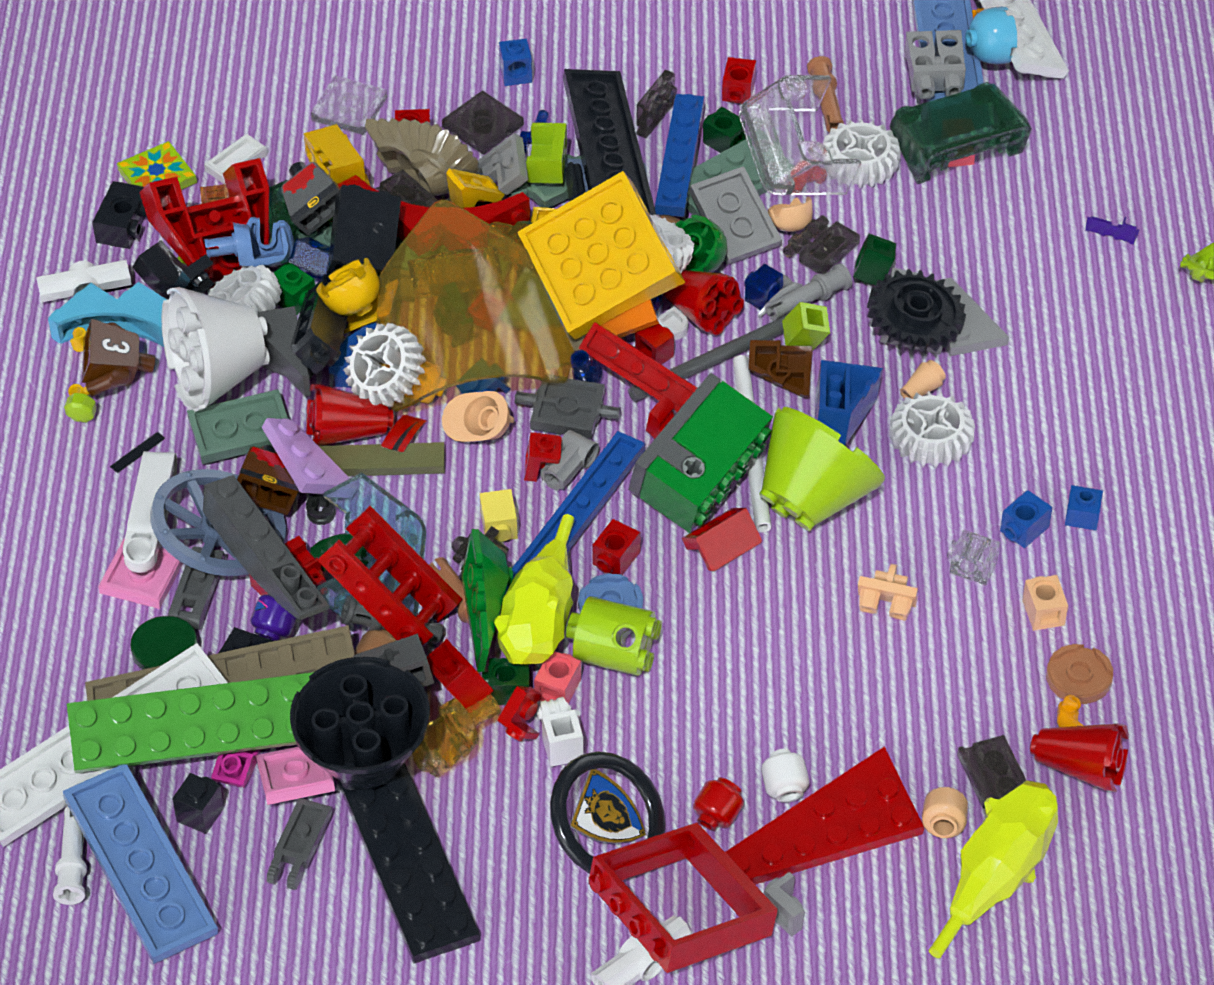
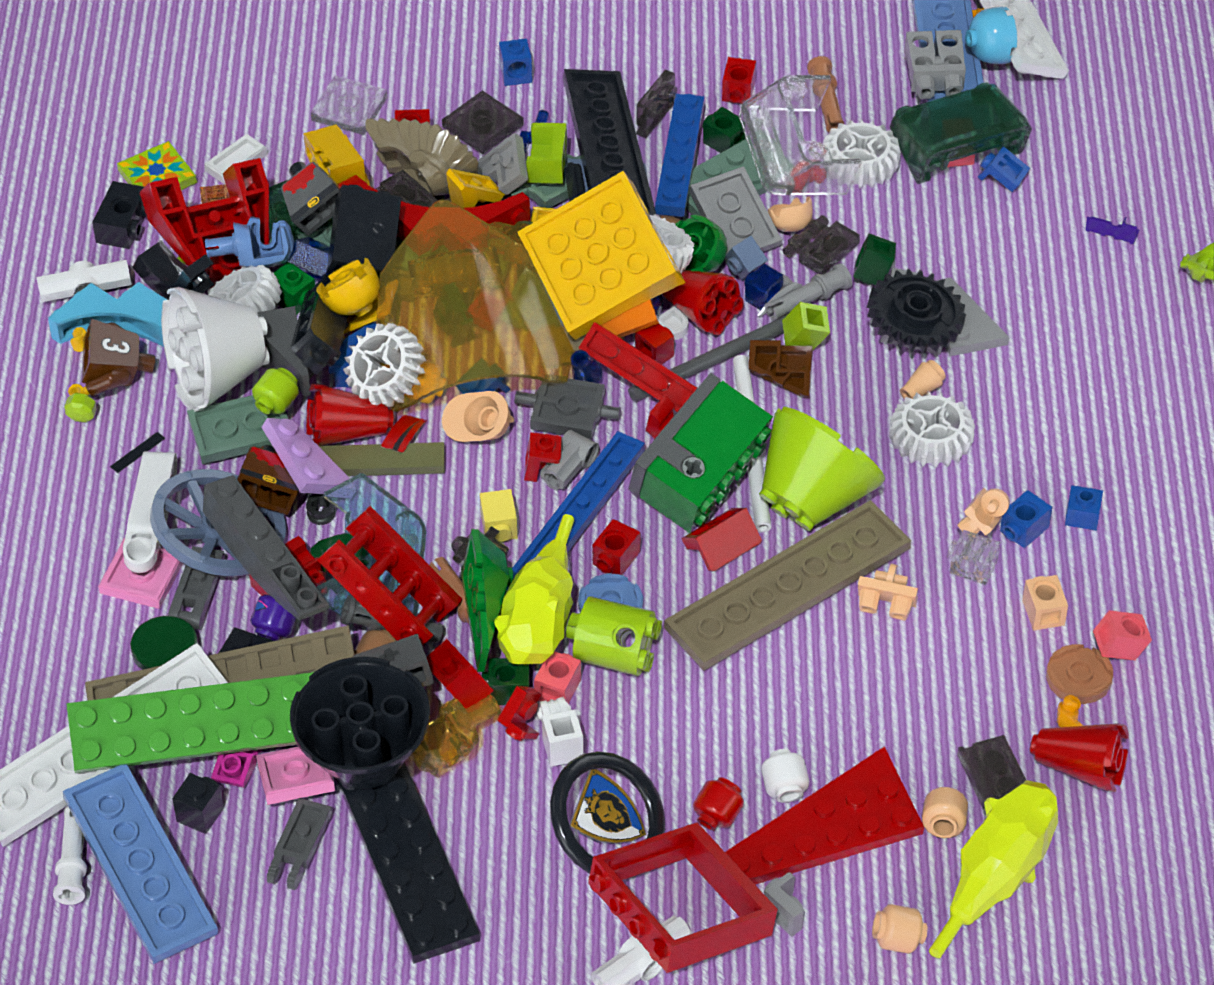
(275, 391): none -> lime head
(745, 258): none -> sand blue plate
(787, 584): none -> dark tan plate
(845, 395): blue wedge -> none
(899, 928): none -> light nougat head
(985, 511): none -> light nougat hips
(1004, 168): none -> blue bracket
(1122, 635): none -> coral brick

